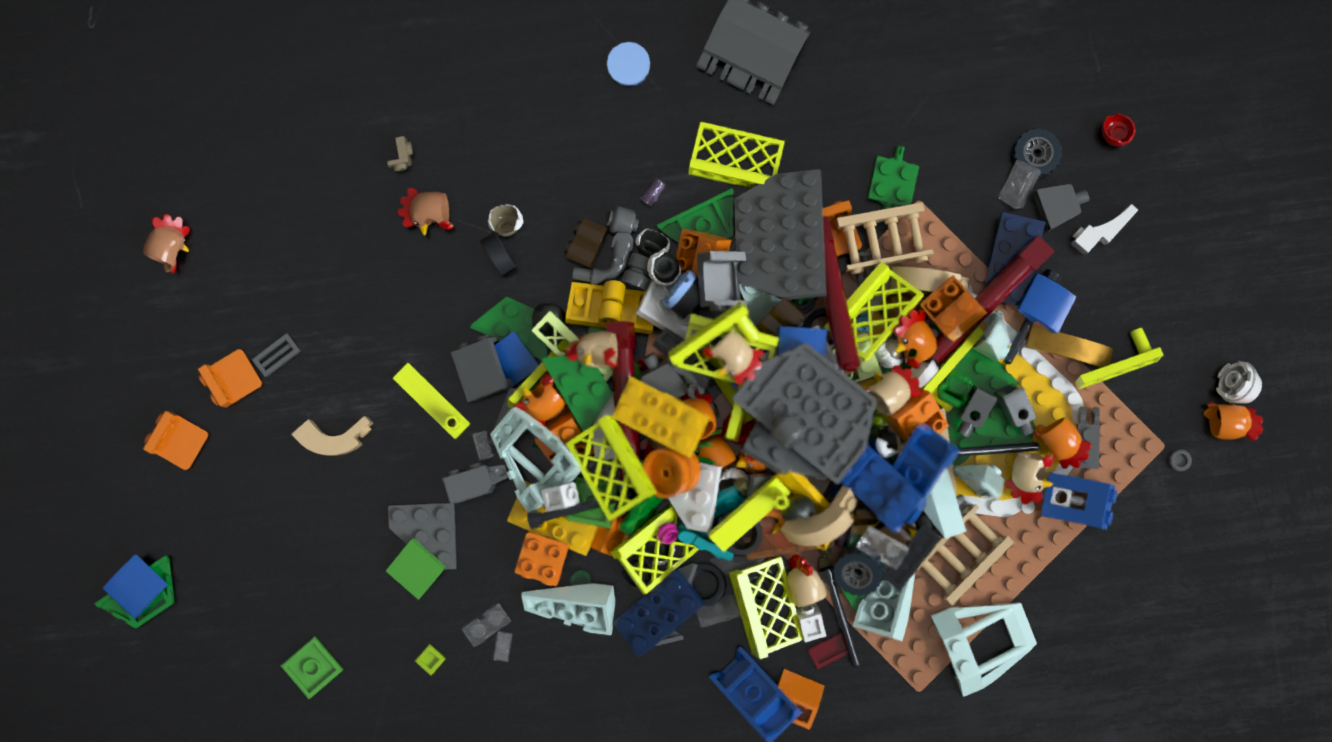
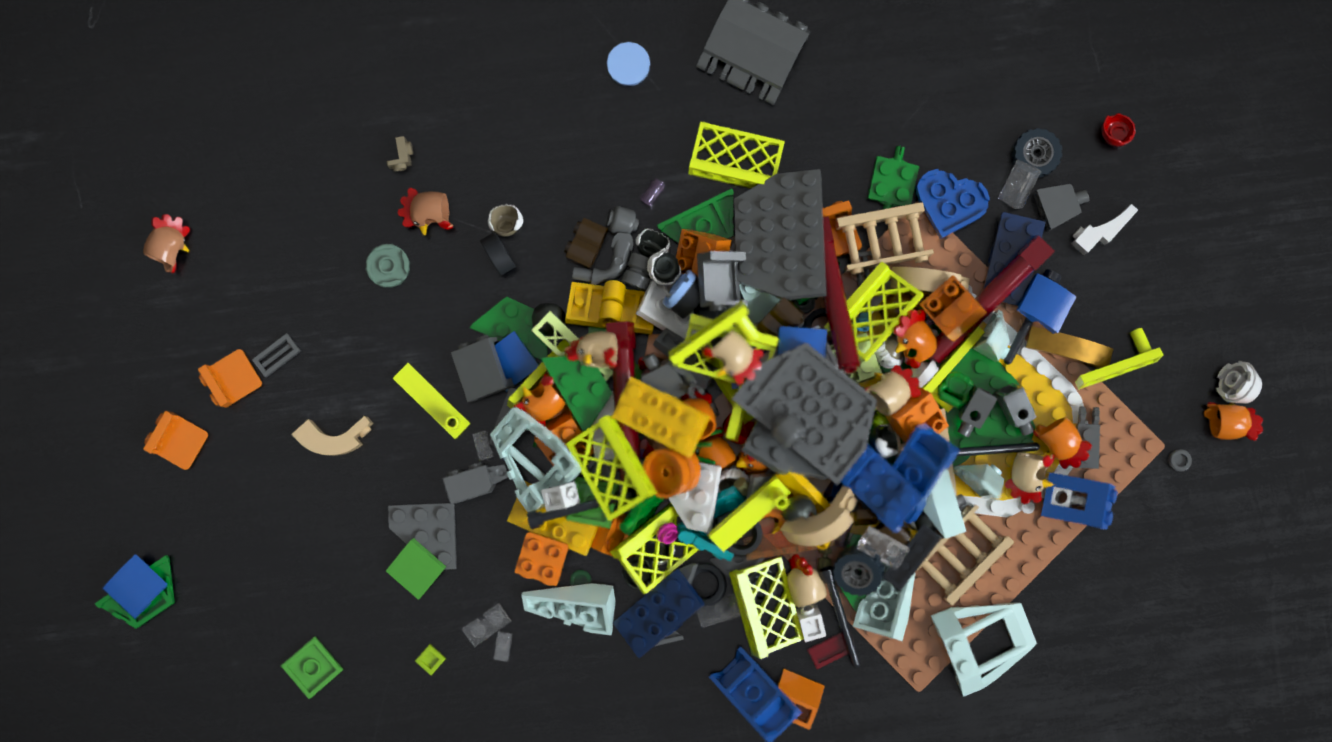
(393, 270): none -> sand green tile
(951, 202): none -> blue plate

